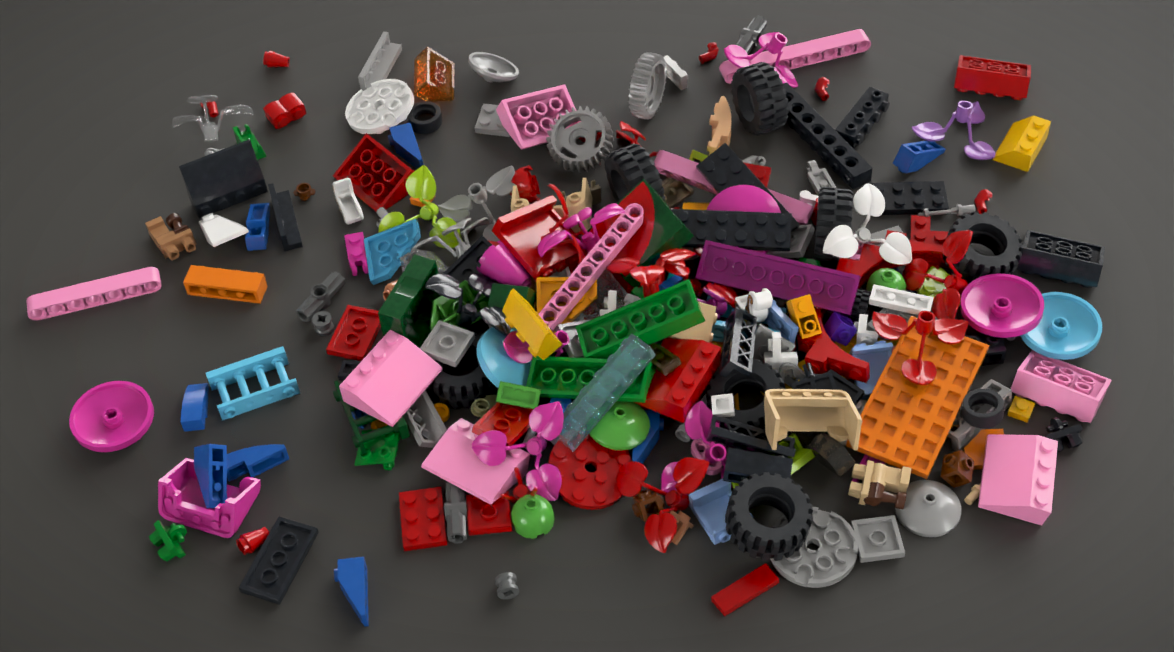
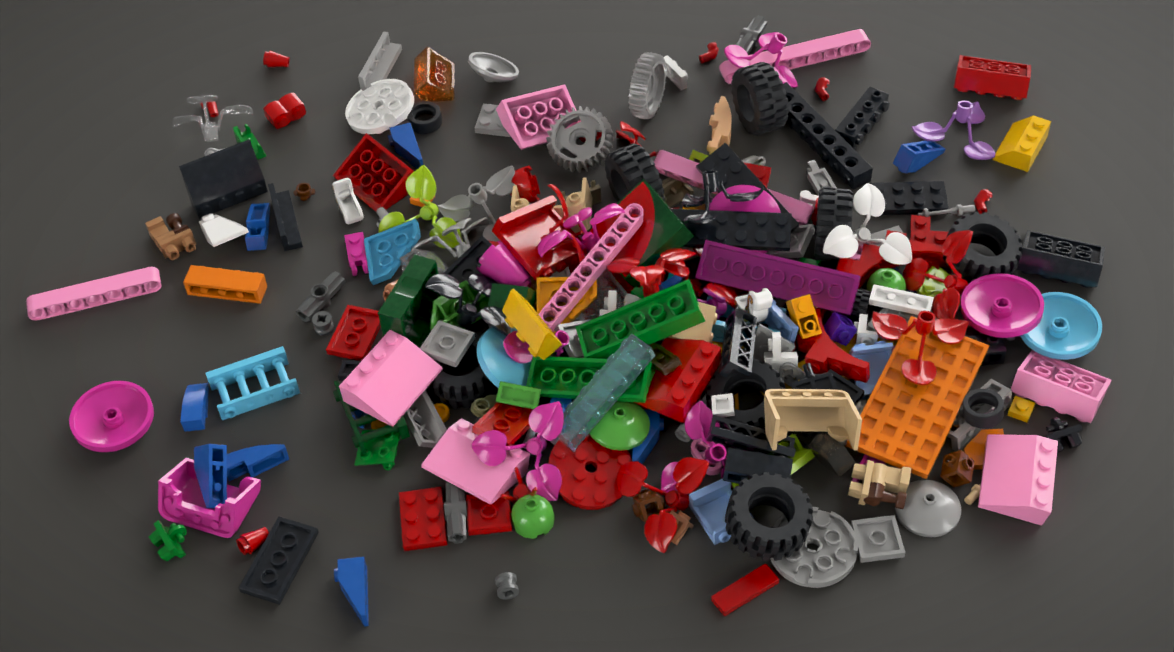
(711, 184): none -> black plant

